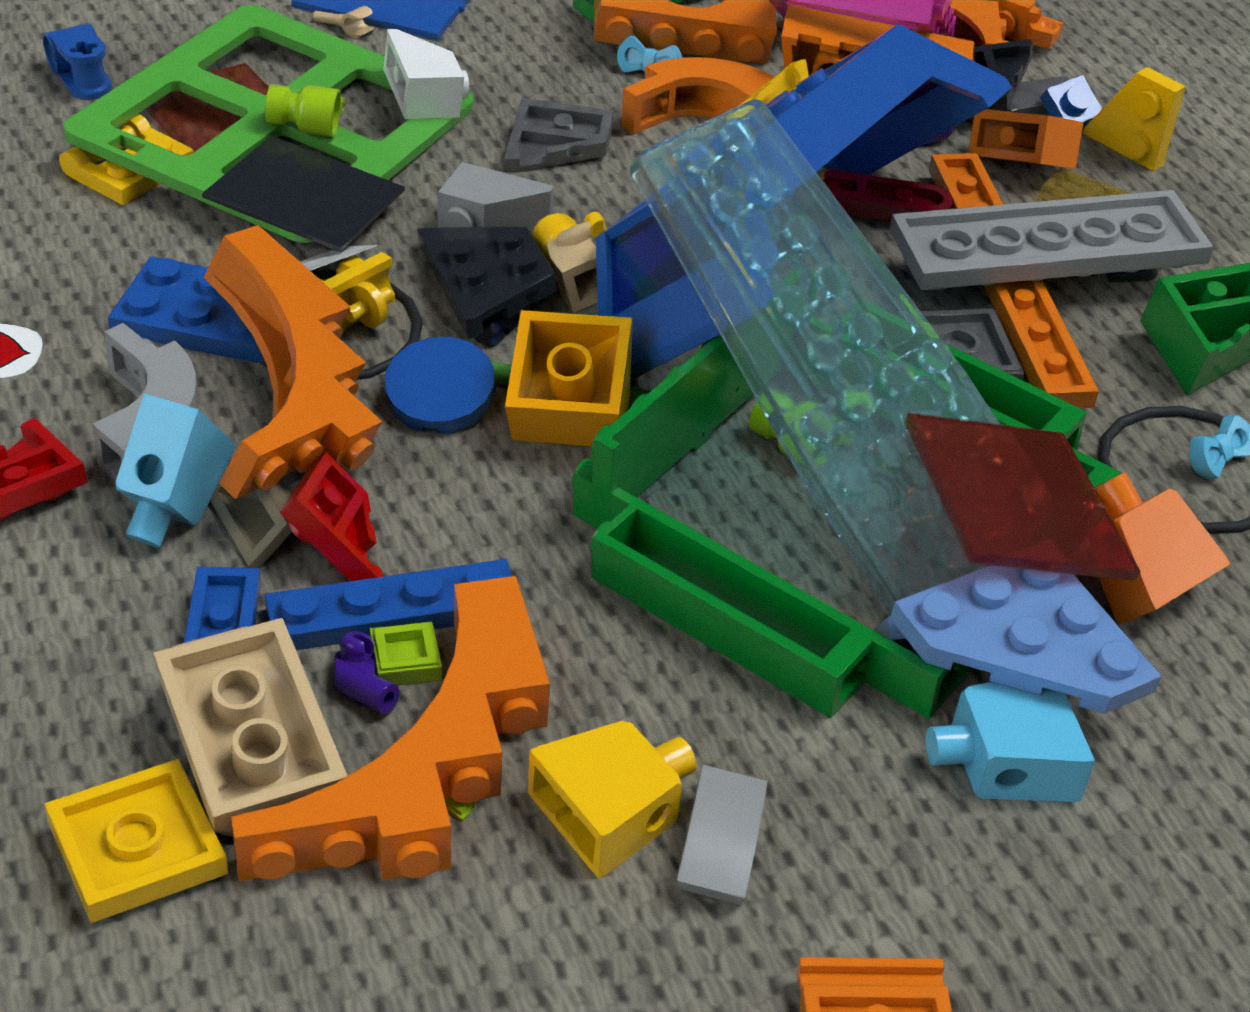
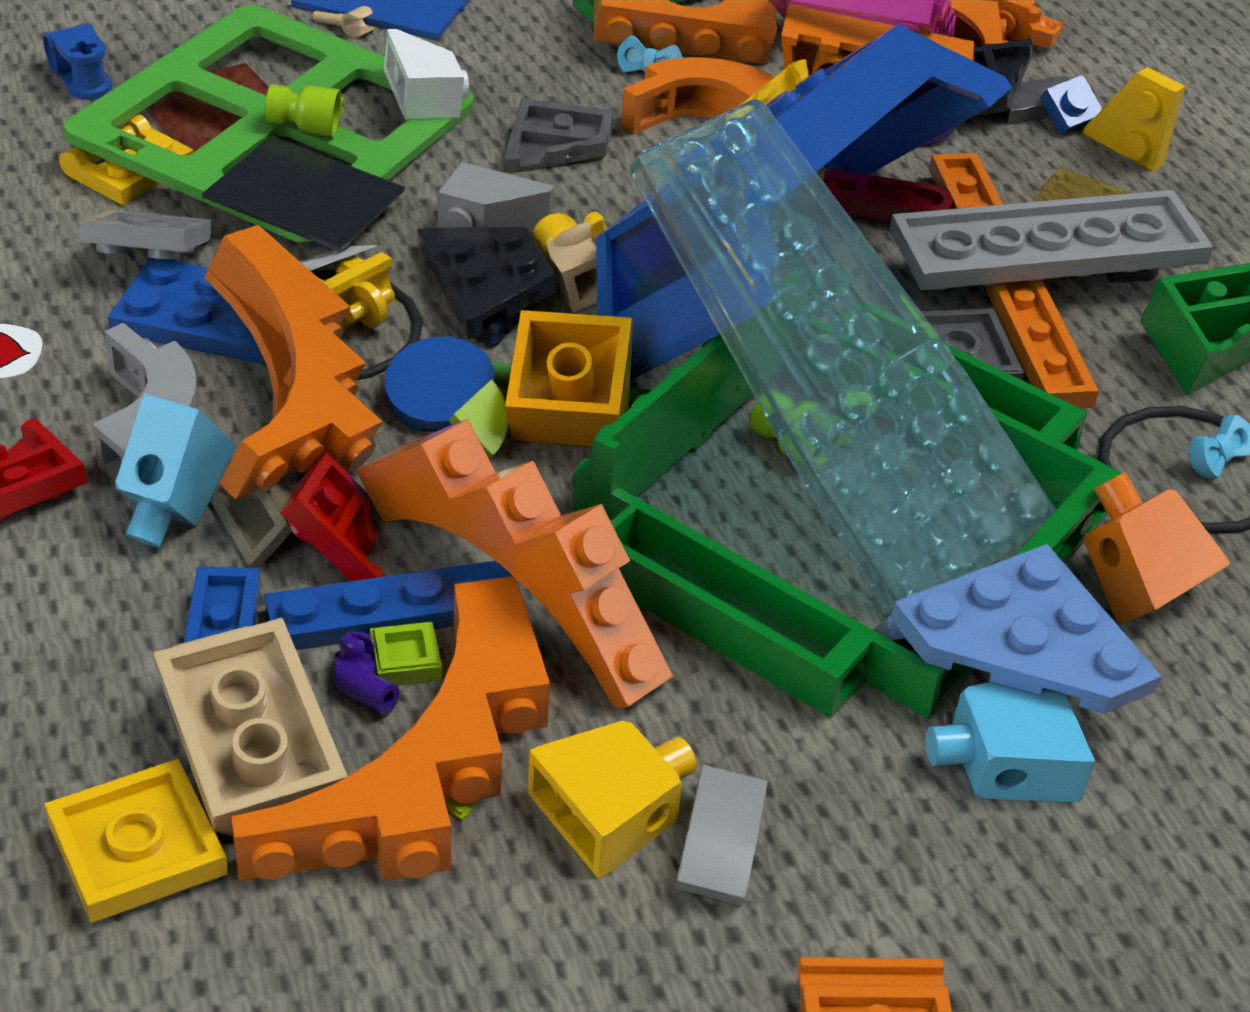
(161, 234): none -> light grey plate
(487, 416): none -> lime tile
(560, 559): none -> orange arch
(1019, 498): clear red piece -> none
(1026, 138): orange slope -> none

